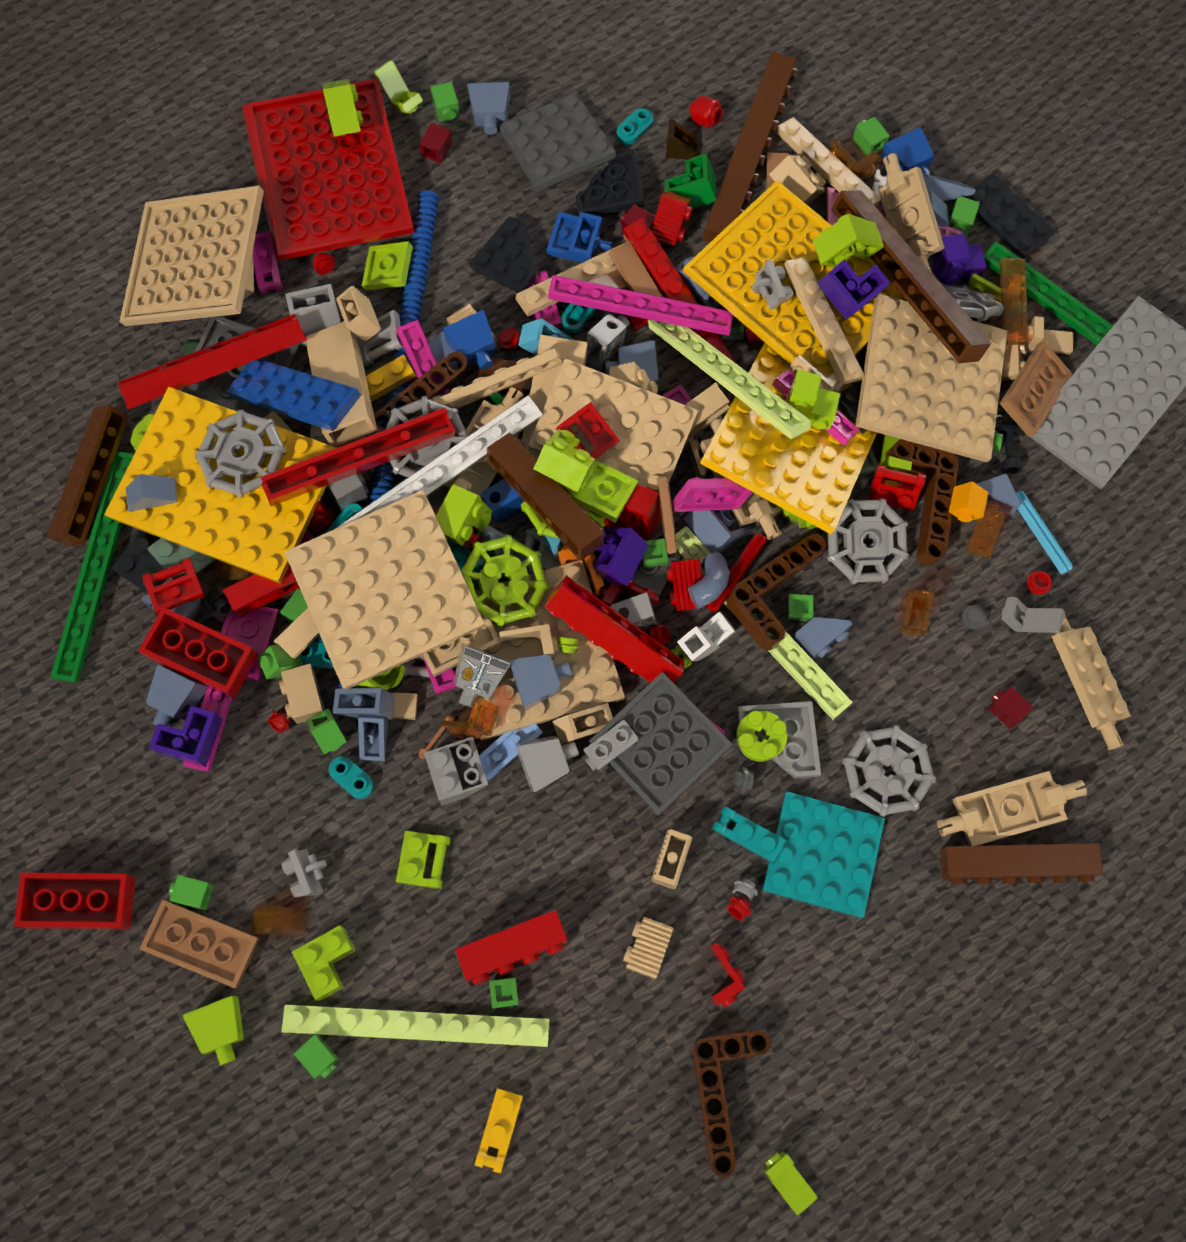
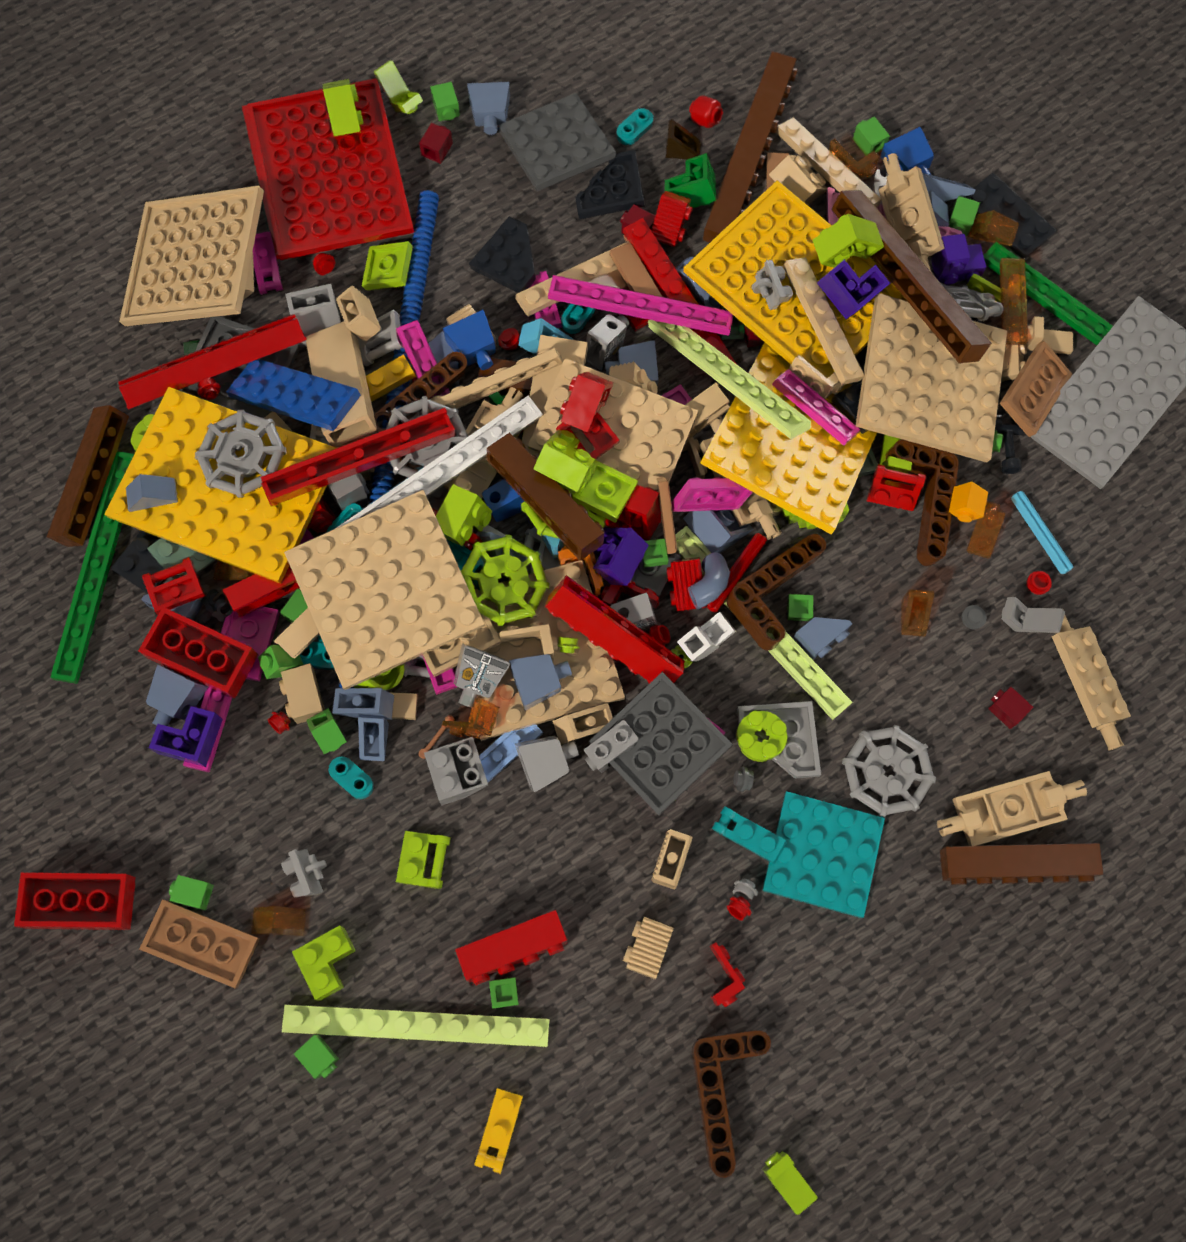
(208, 388): none -> red plate
(217, 1028): lime torso -> none
(576, 237): blue plate -> none
(585, 401): none -> red brick
(811, 401): lime brick -> none
(877, 551): light grey plate -> none
(993, 228): none -> clear orange slope
(1001, 492): sand blue slope -> none

